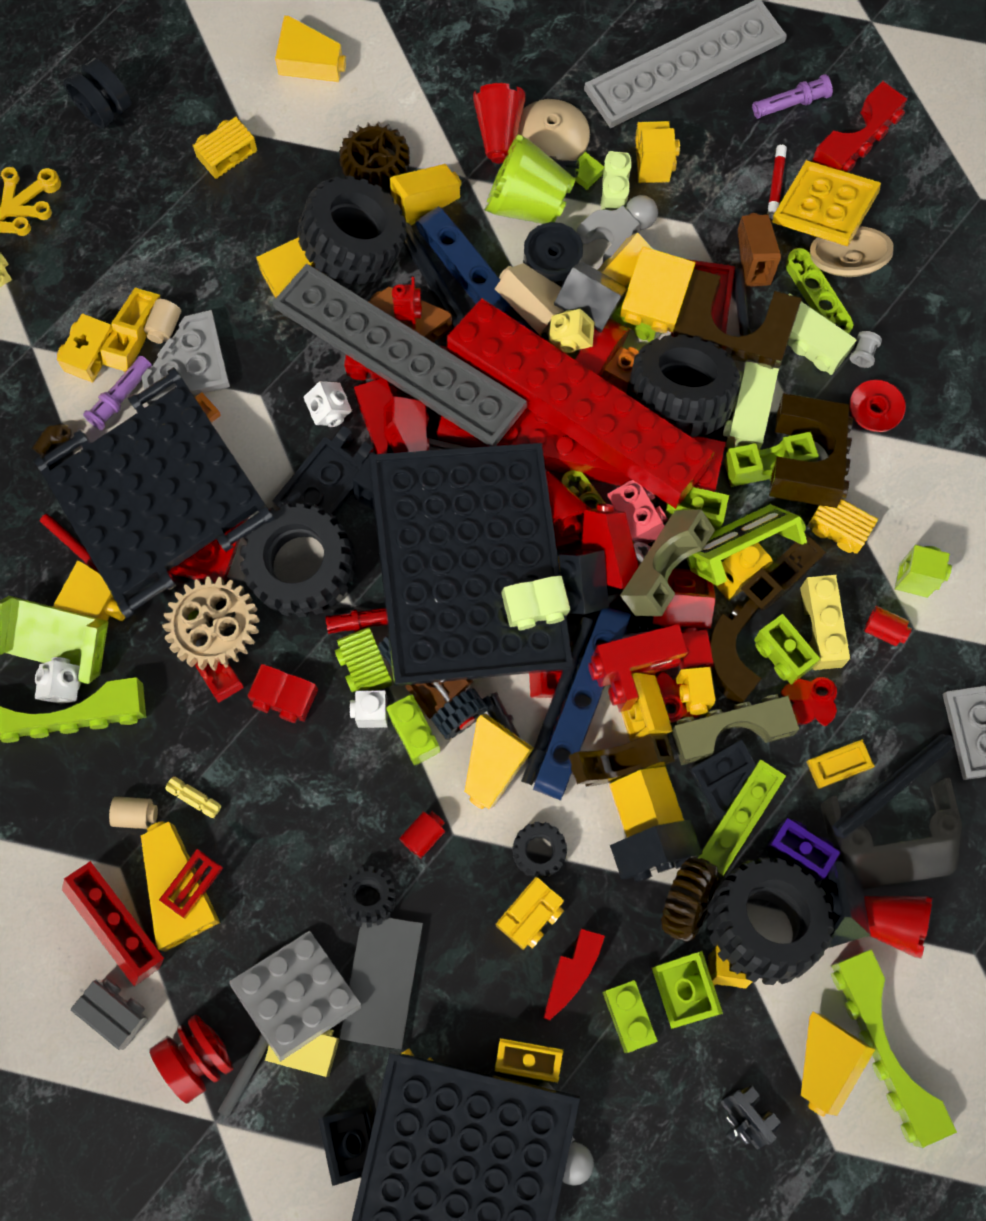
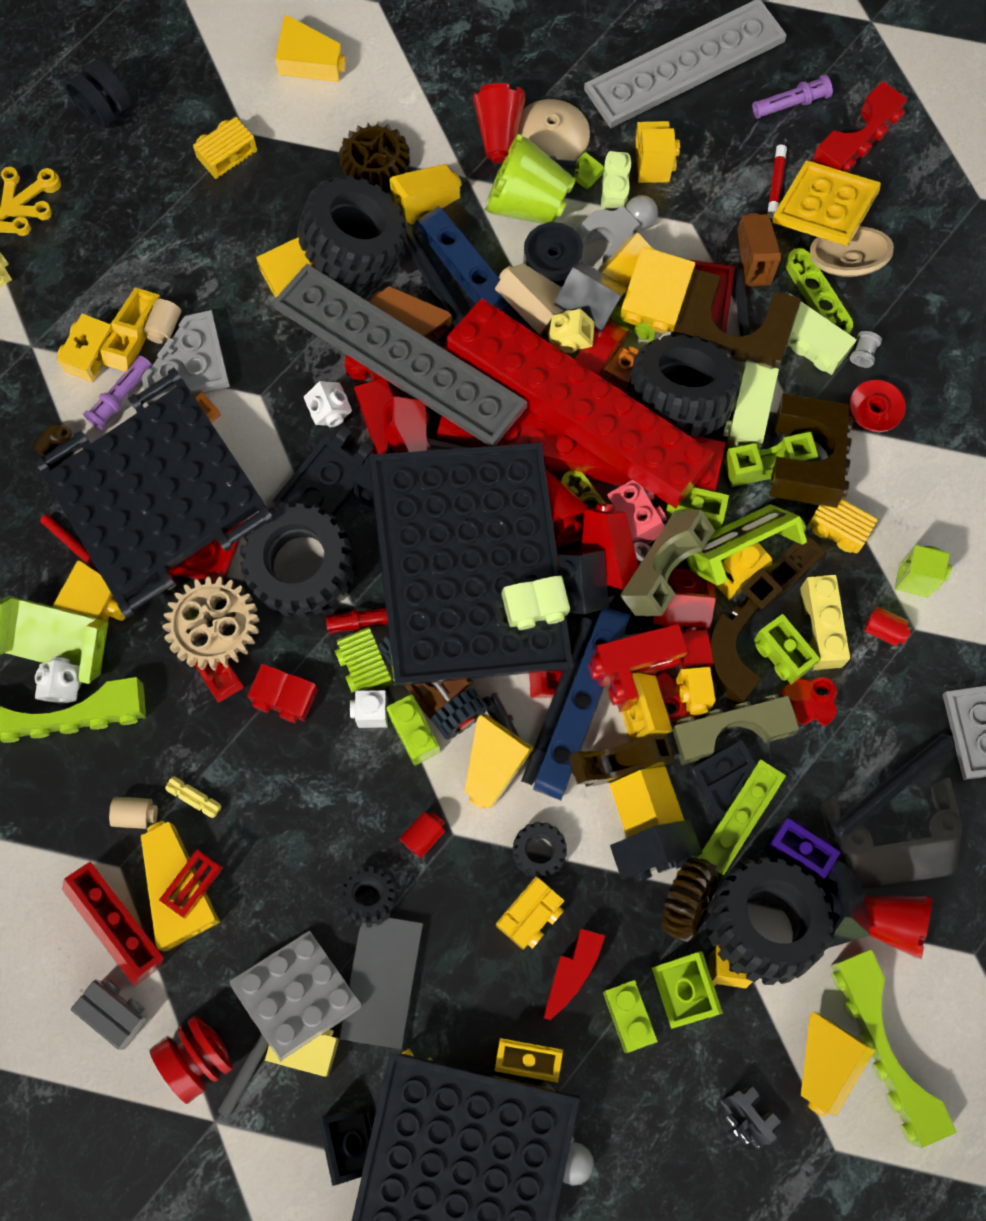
(407, 302): red hinge -> none
(840, 764): yellow tile -> none

